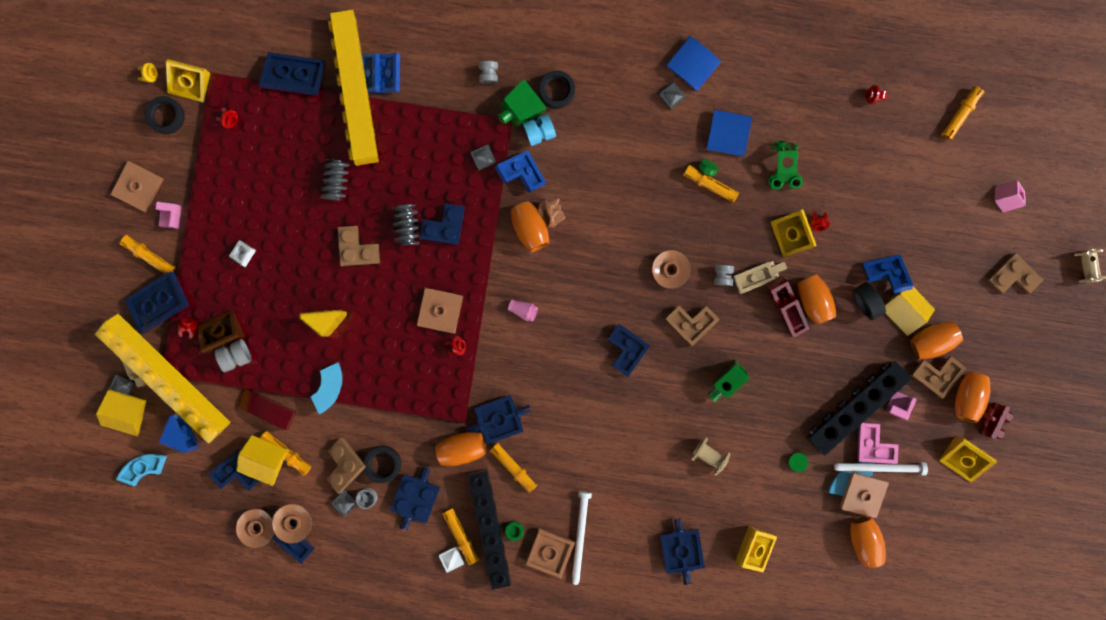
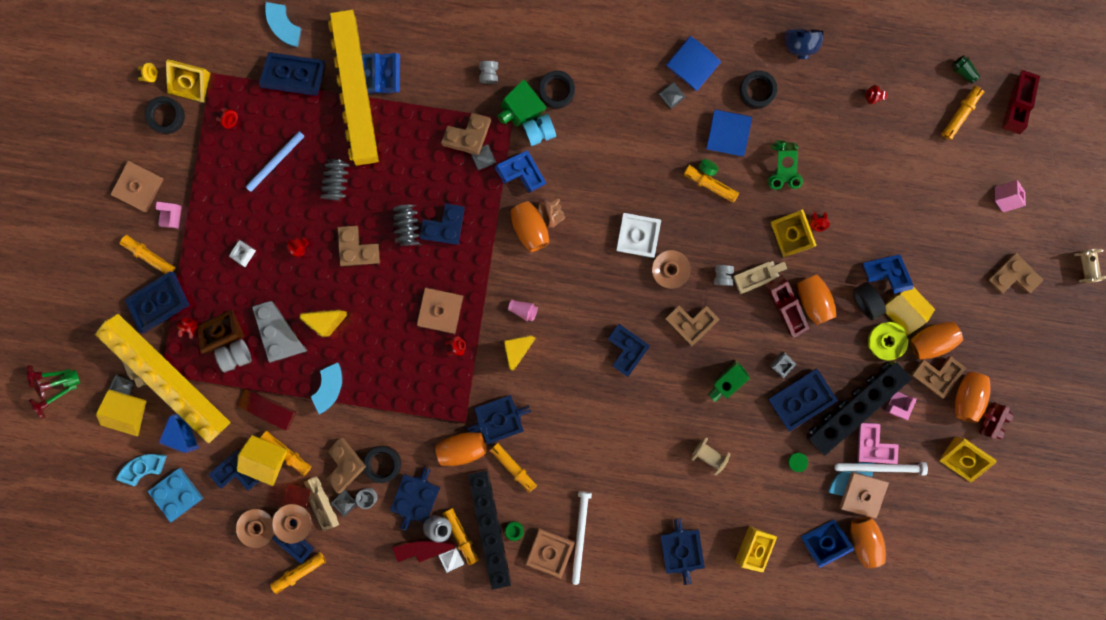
(69, 379): none -> plant
(175, 495): none -> dark azure plate
(275, 161): none -> light blue bar
(276, 333): none -> light grey wing
(281, 25): none -> medium azure tile
(292, 576): none -> light orange pin
(297, 247): none -> red plate
(297, 495): none -> clear red panel
(320, 504): none -> tan hinge
(422, 549): none -> dark red slope
(437, 528): none -> light grey head
(469, 139): none -> medium nougat plate
(516, 349): none -> yellow slope
(638, 235): none -> white plate
(768, 78): none -> black tyre
(782, 364): none -> dark grey tile
(802, 399): none -> dark blue plate
(803, 42): none -> dark blue cylinder
(827, 543): none -> blue slope
(898, 337): none -> neon yellow plate
(966, 69): none -> dark green cone
(1021, 102): none -> dark red slope

